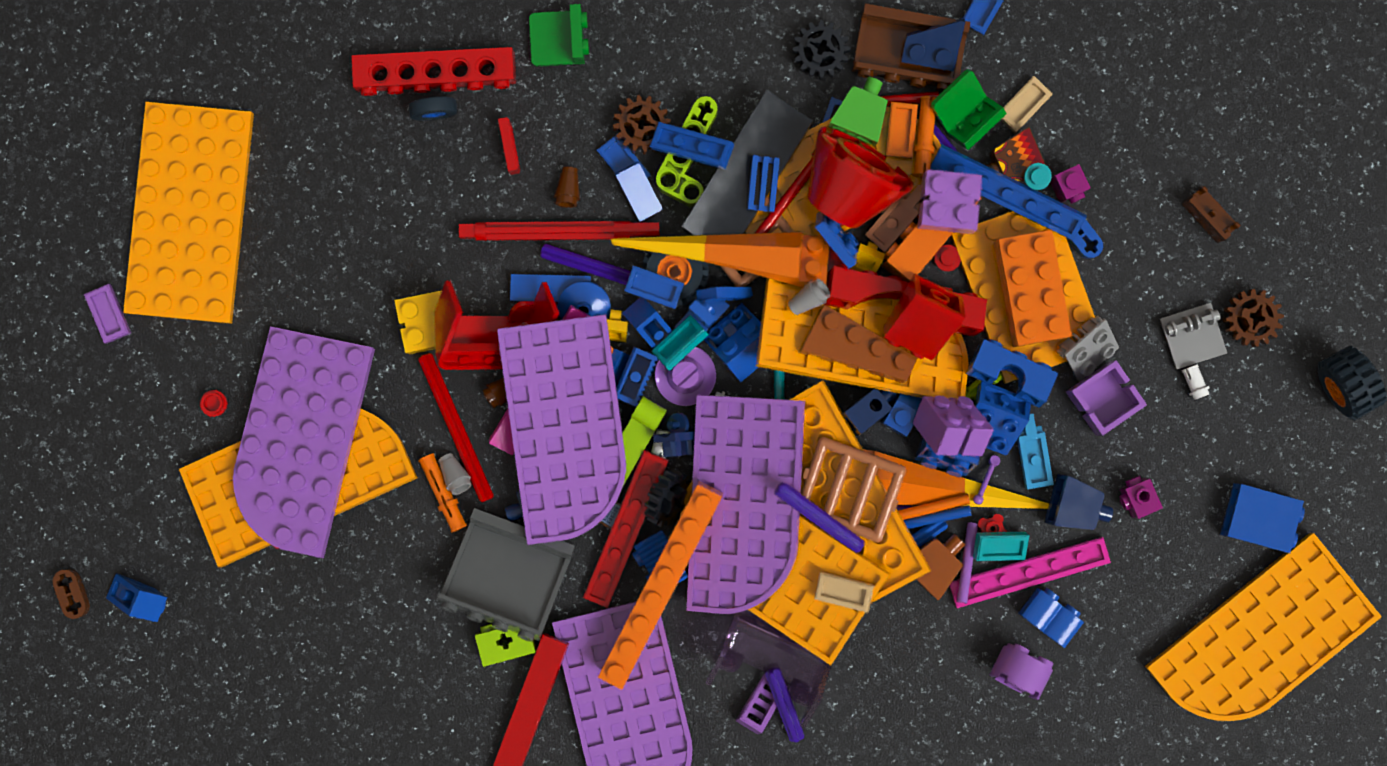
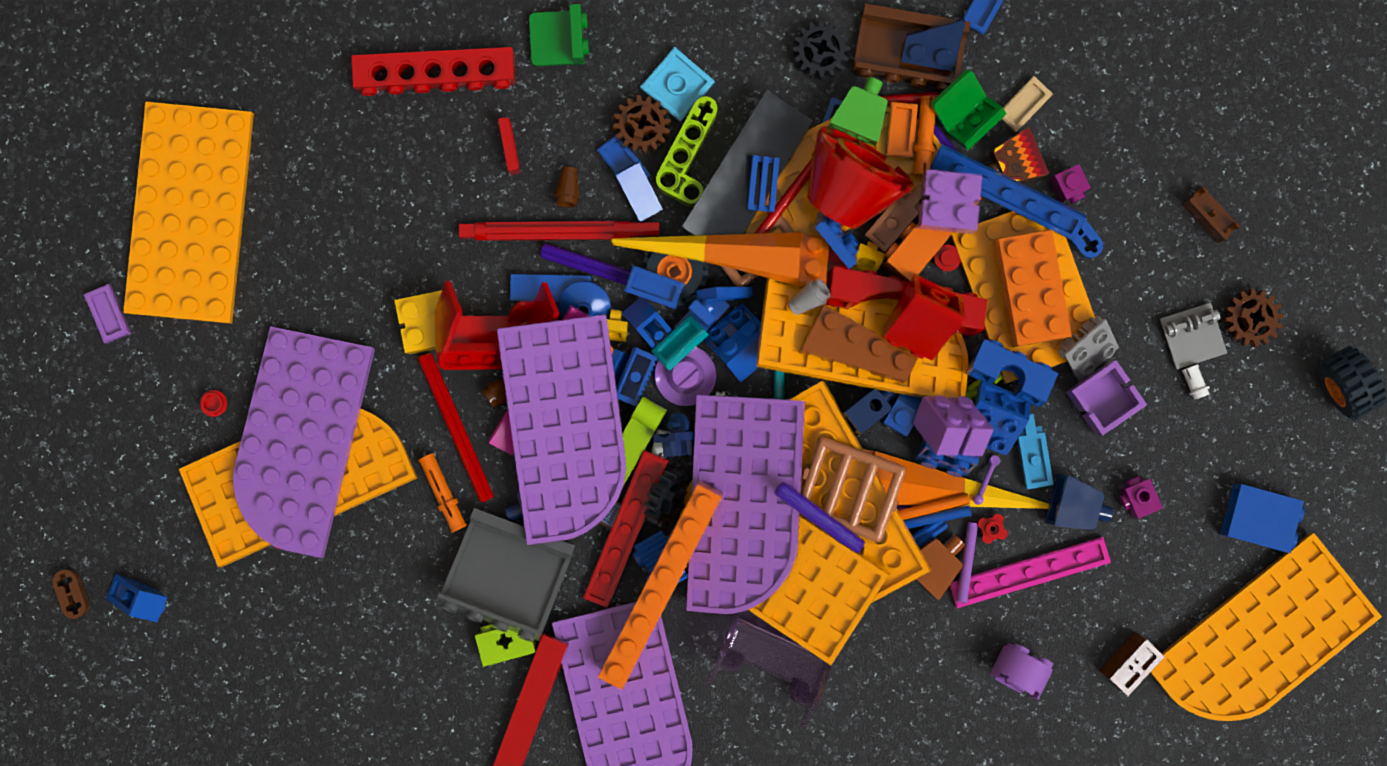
(432, 108): black bush -> none
(454, 475): light grey cone -> none
(677, 84): none -> medium azure tile
(692, 145): blue tile -> none
(742, 718): medium lavender slope -> none
(784, 704): dark purple axle -> none
(844, 592): tan tile -> none
(1000, 546): teal tile -> none
(1037, 176): teal plate -> none
(1051, 617): blue brick -> none
(1131, 663): none -> hinge

